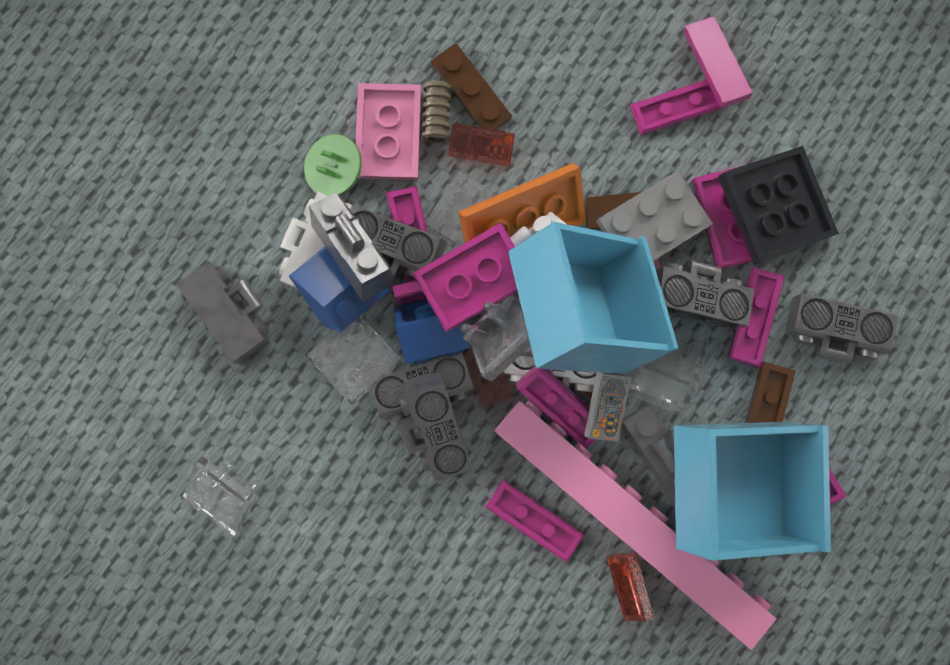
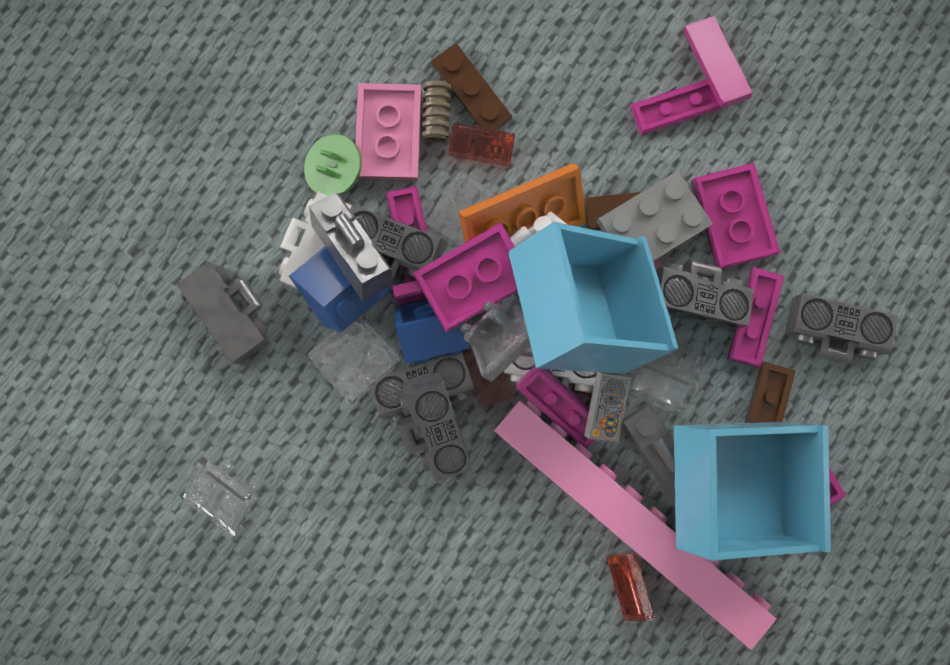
(534, 520): dark pink tile -> none
(778, 205): black plate -> none

